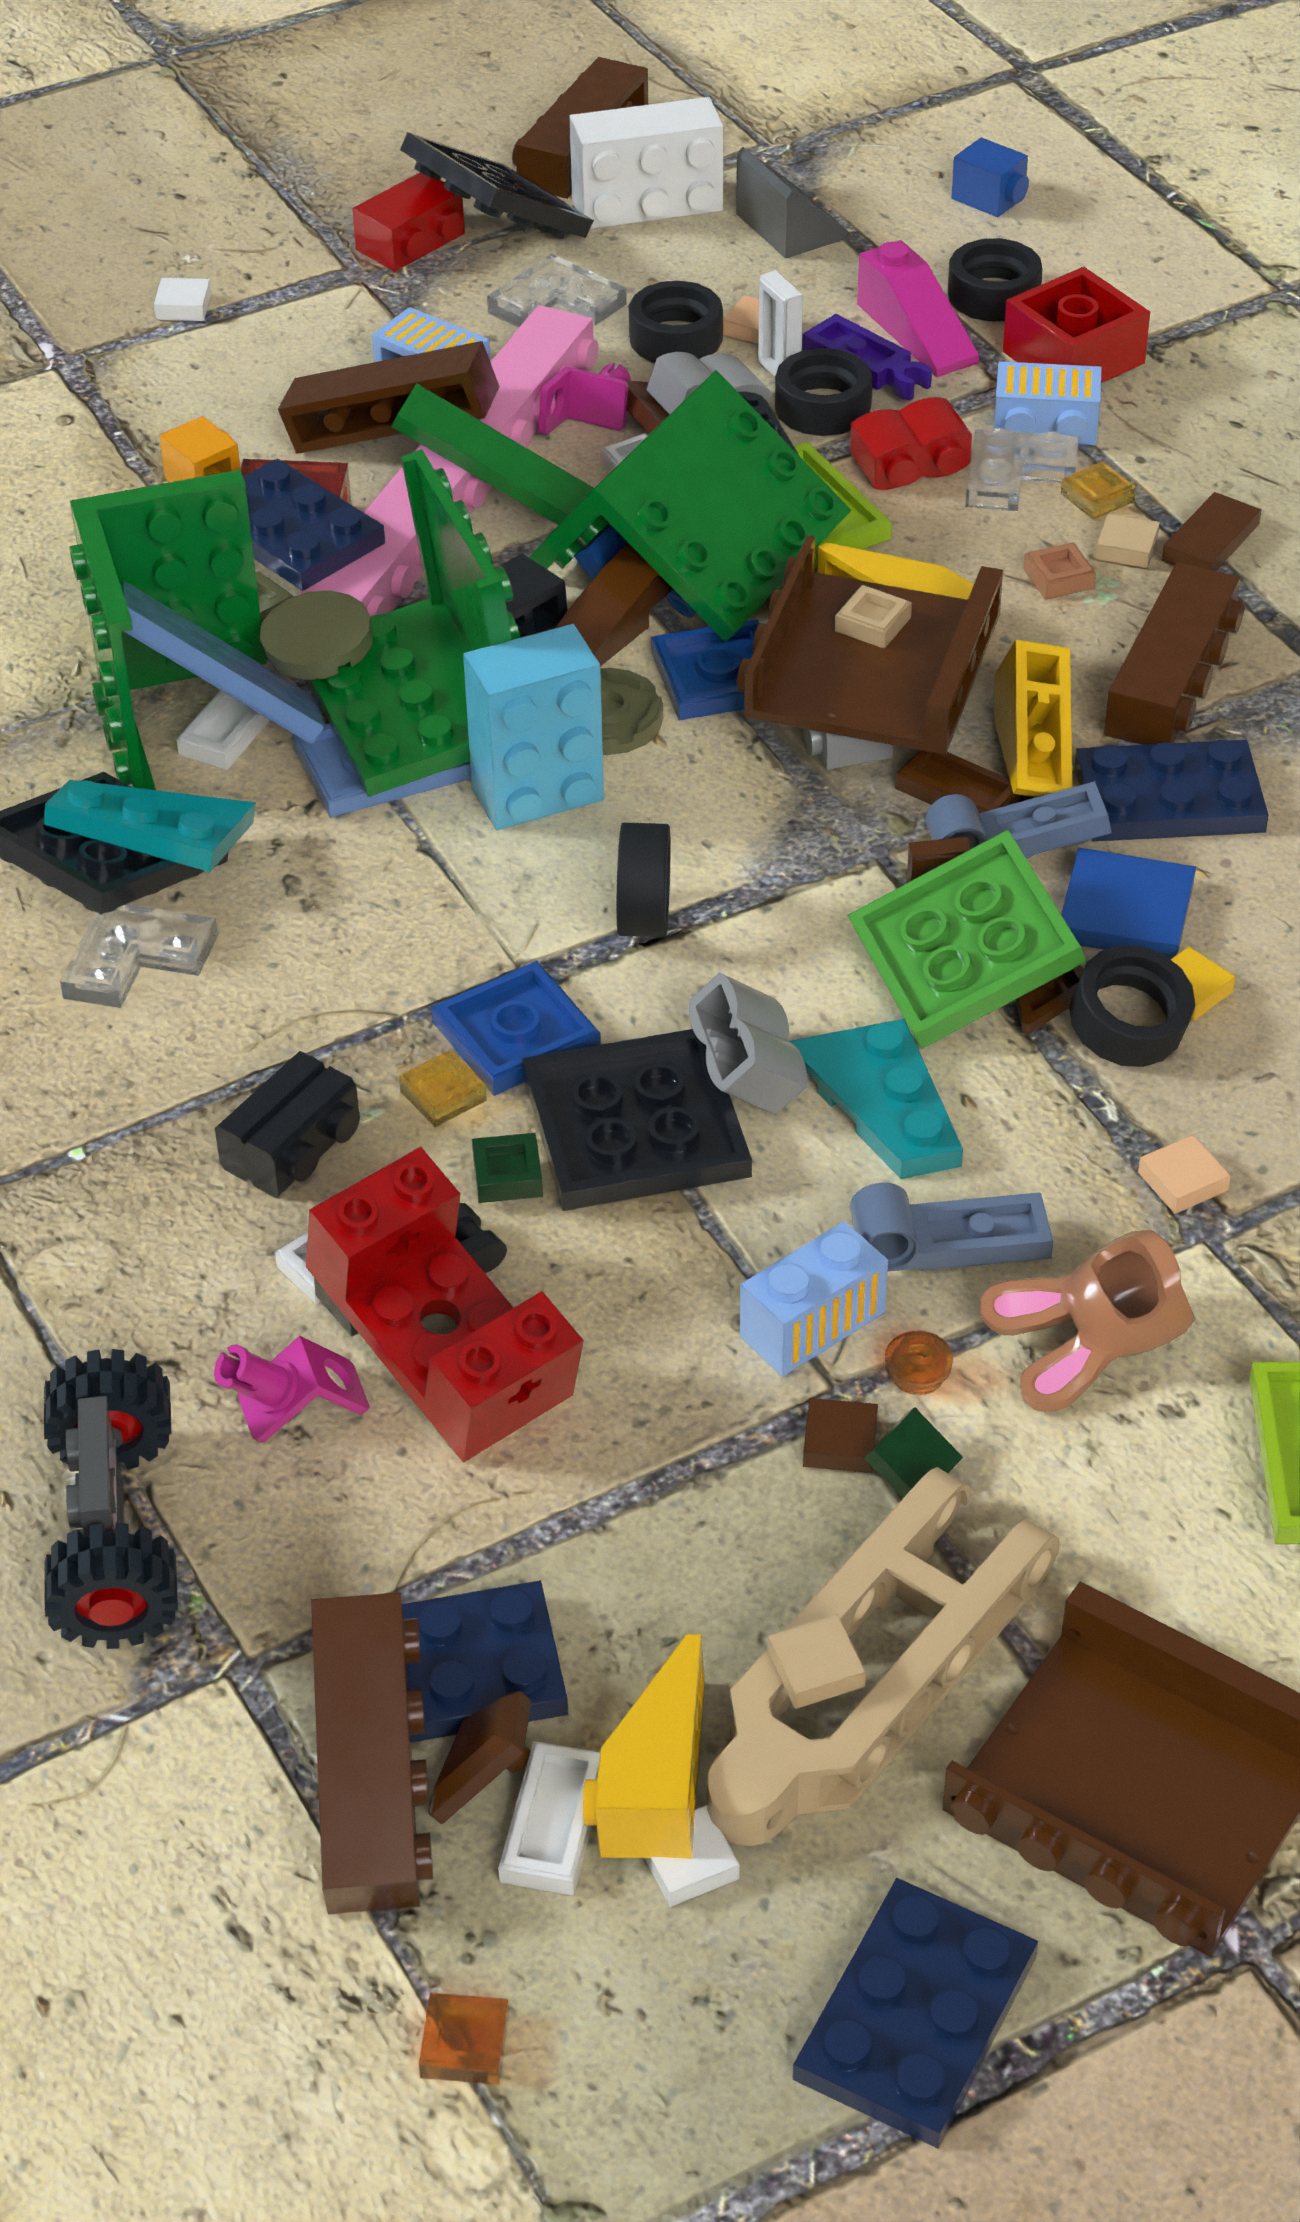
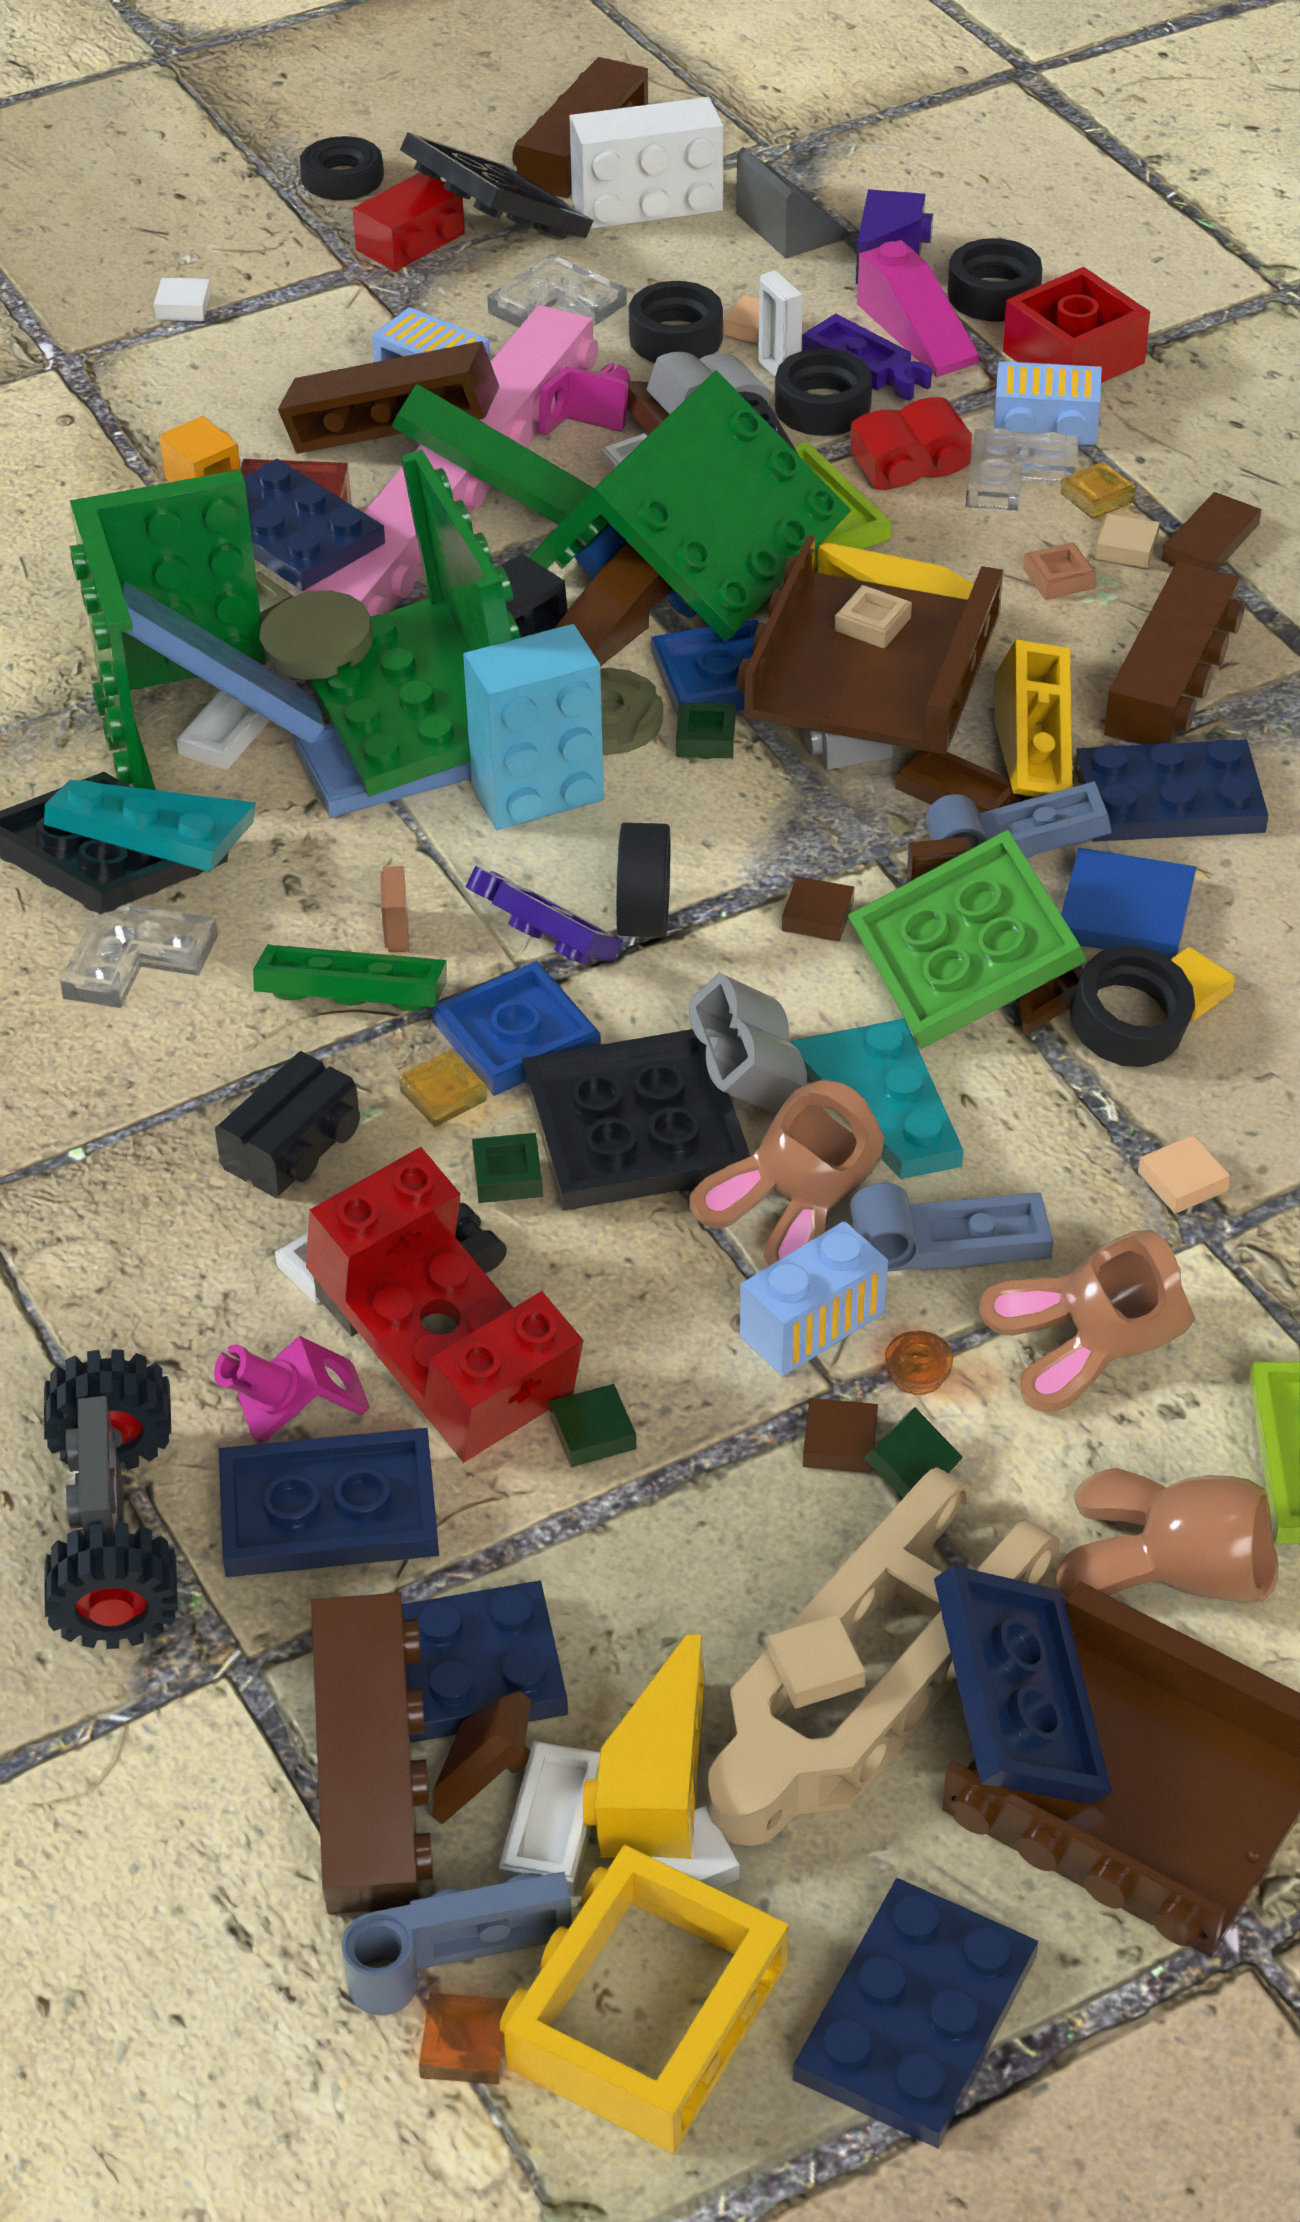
(327, 1502): none -> dark blue plate
(343, 184): none -> black tyre
(350, 976): none -> green plate
(394, 909): none -> nougat tile
(446, 1930): none -> sand blue plate
(536, 914): none -> dark purple plate
(592, 1425): none -> dark green tile
(646, 2107): none -> yellow window
(705, 730): none -> dark green plate
(801, 1158): none -> nougat piece
(818, 908): none -> reddish brown tile
(894, 217): none -> dark purple slope
(989, 177): blue brick -> none
(1021, 1686): none -> dark blue plate
(1197, 1537): none -> nougat piece

